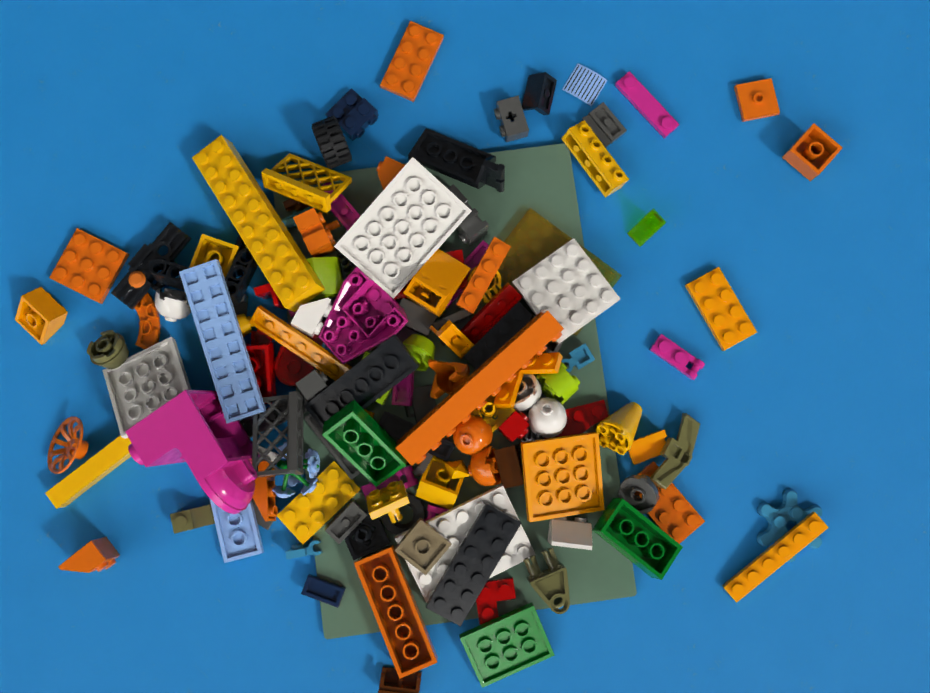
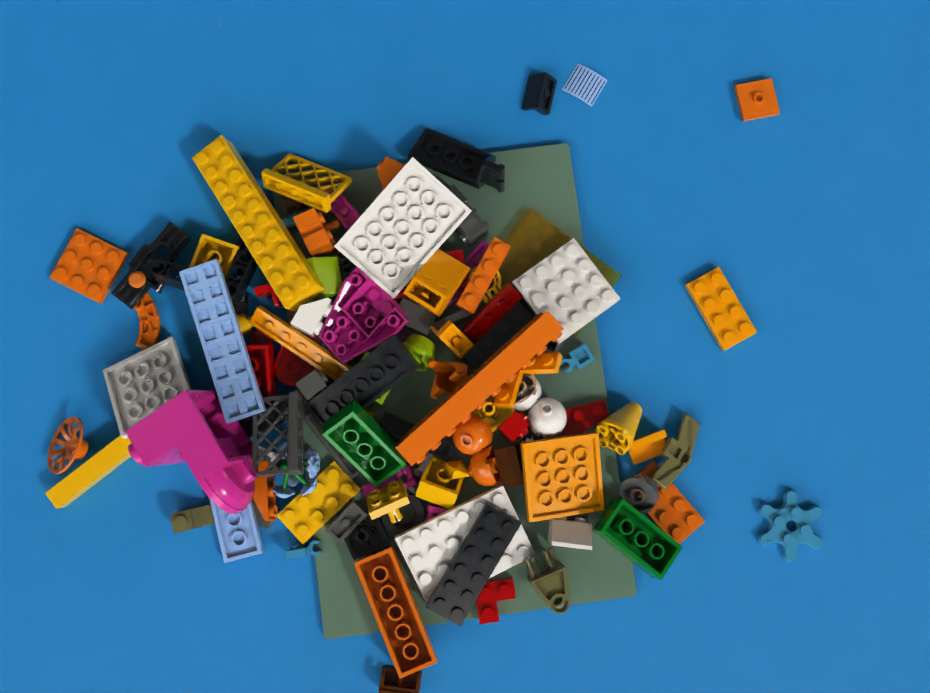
(40, 314): light orange slope -> none
(94, 556): orange slope -> none
(108, 350): olive cone -> none
(172, 304): white cylinder -> none
(323, 590): dark blue tile -> none
(331, 142): black tyre -> none
(353, 114): dark blue plate -> none
(403, 391): dark pink plate -> none
(412, 61): orange plate -> none
(421, 402): dark grey piece -> none
(422, 546): dark tan plate -> none
(506, 644): green plate -> none
(511, 109): dark grey brick -> none
(558, 385): lime brick -> none
(594, 158): yellow brick -> none
(604, 124): dark grey plate -> none
(646, 104): dark pink plate -> none
(646, 227): clear neon green slope -> none
(676, 356): dark pink plate -> none
(775, 556): light orange plate -> none
(812, 152): orange brick -> none

